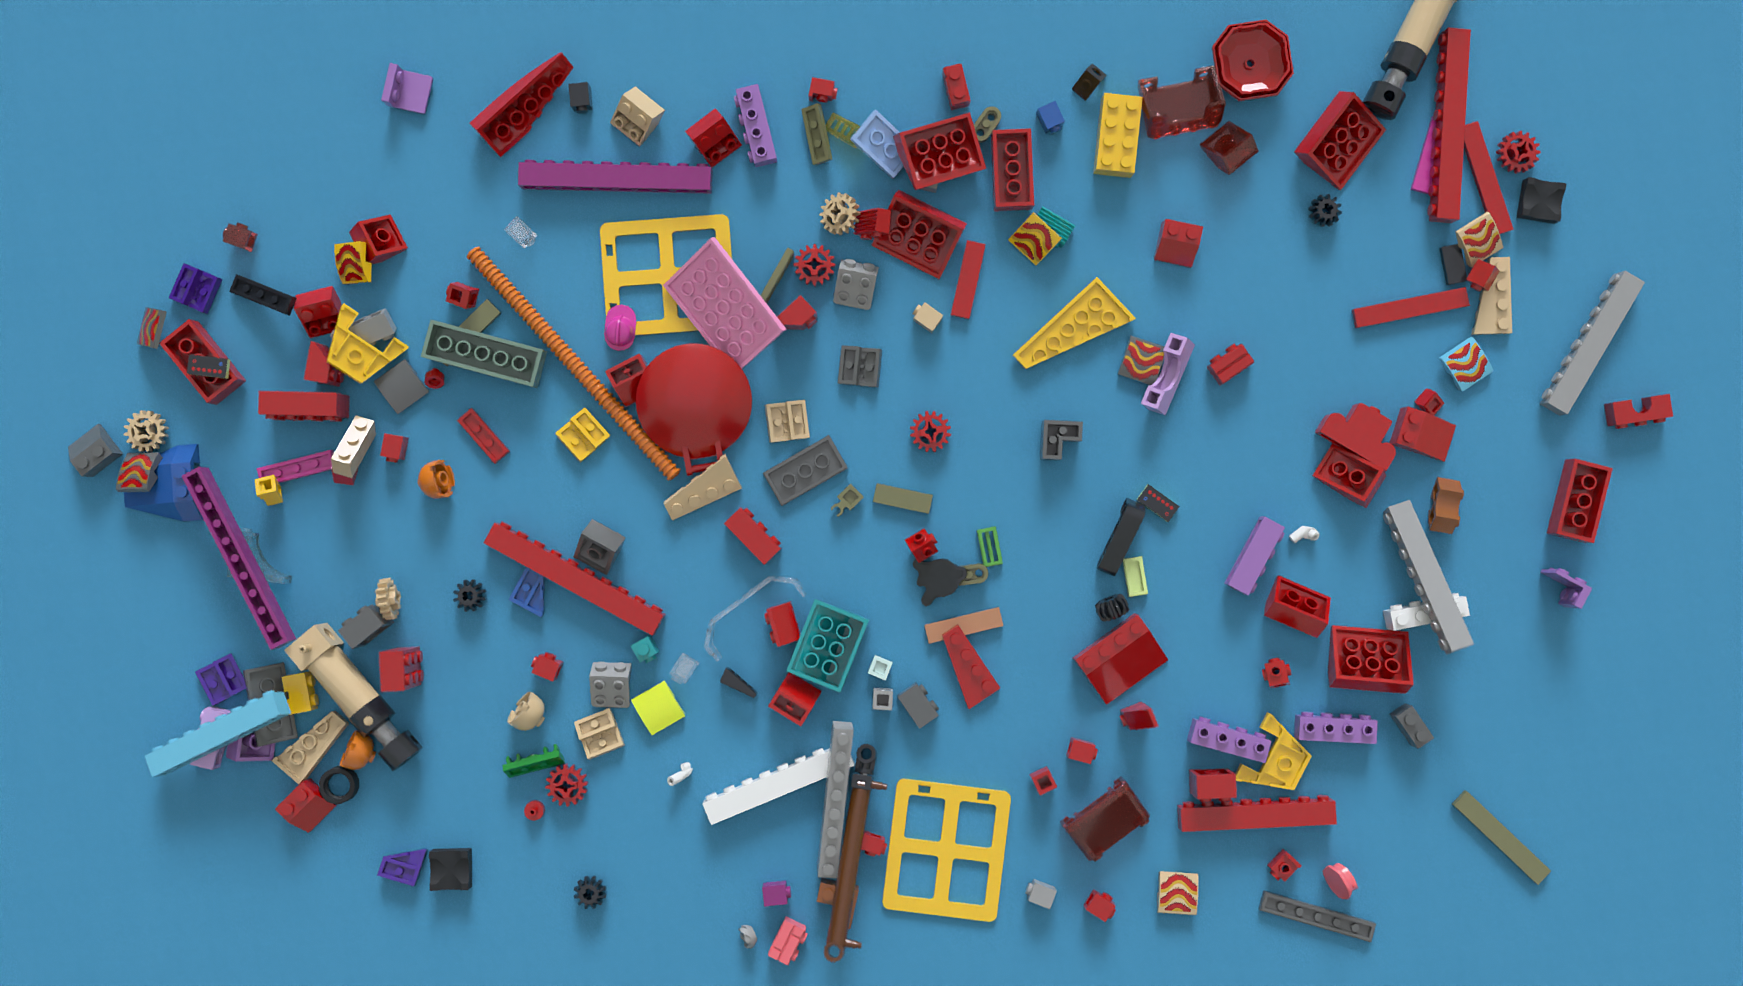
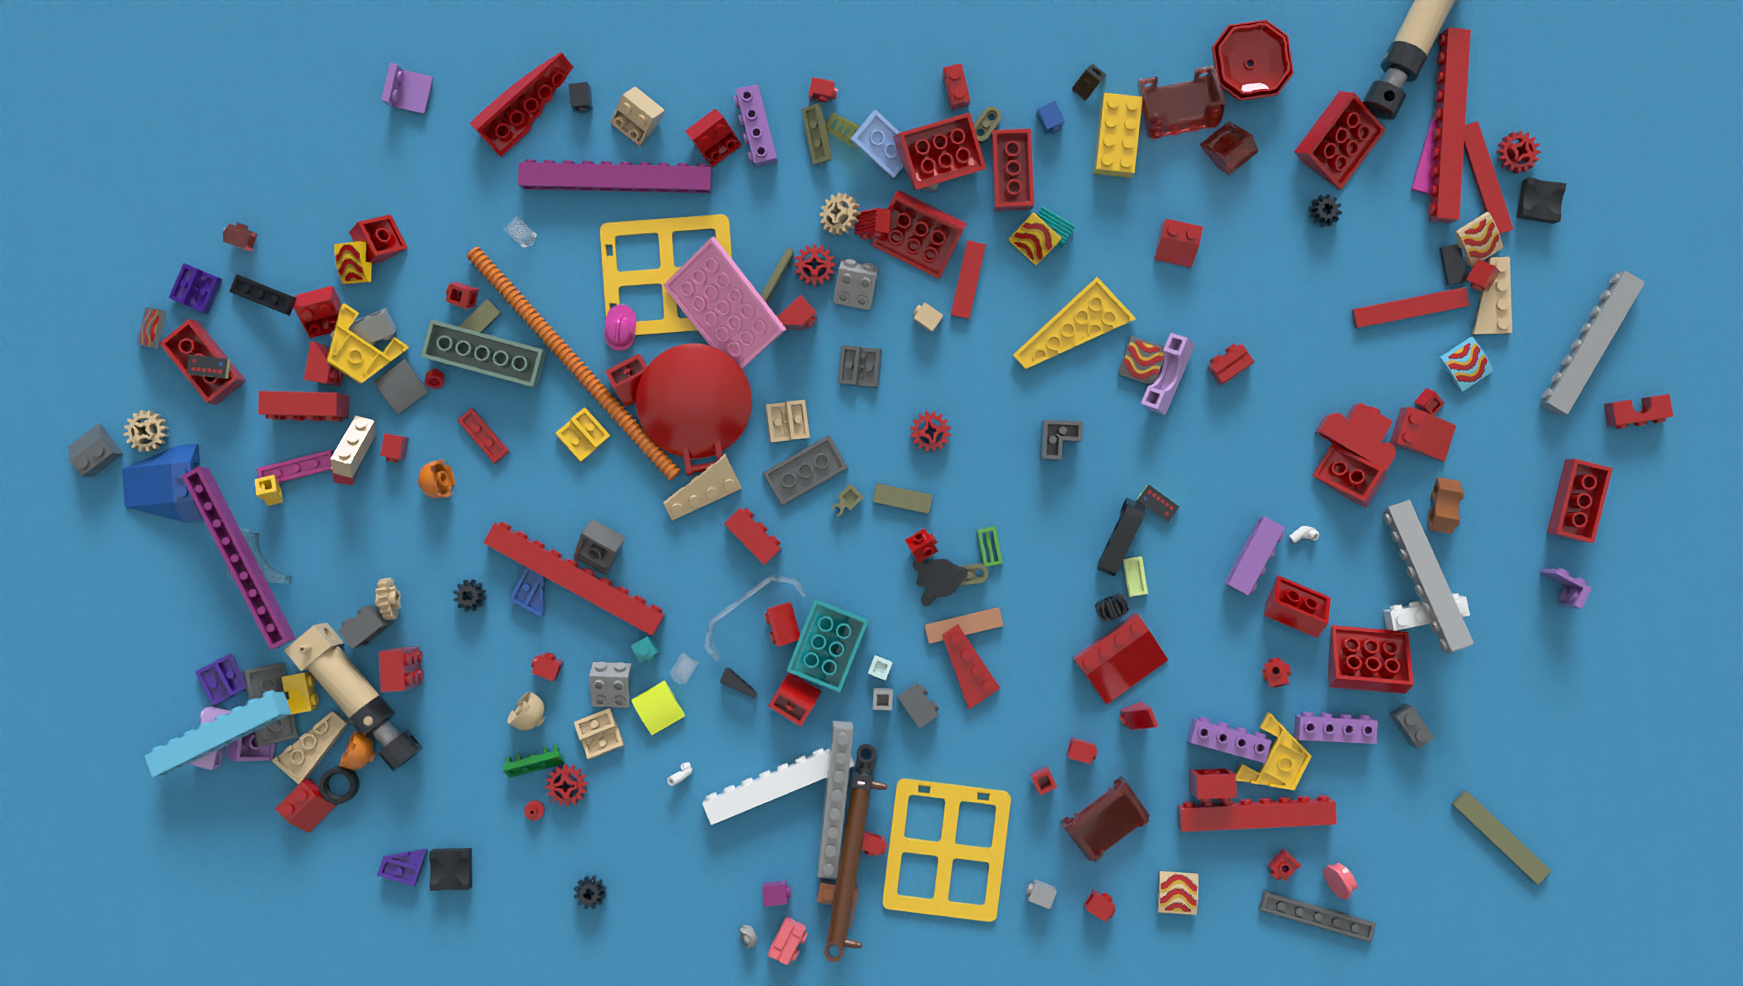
(138, 472): slope -> none

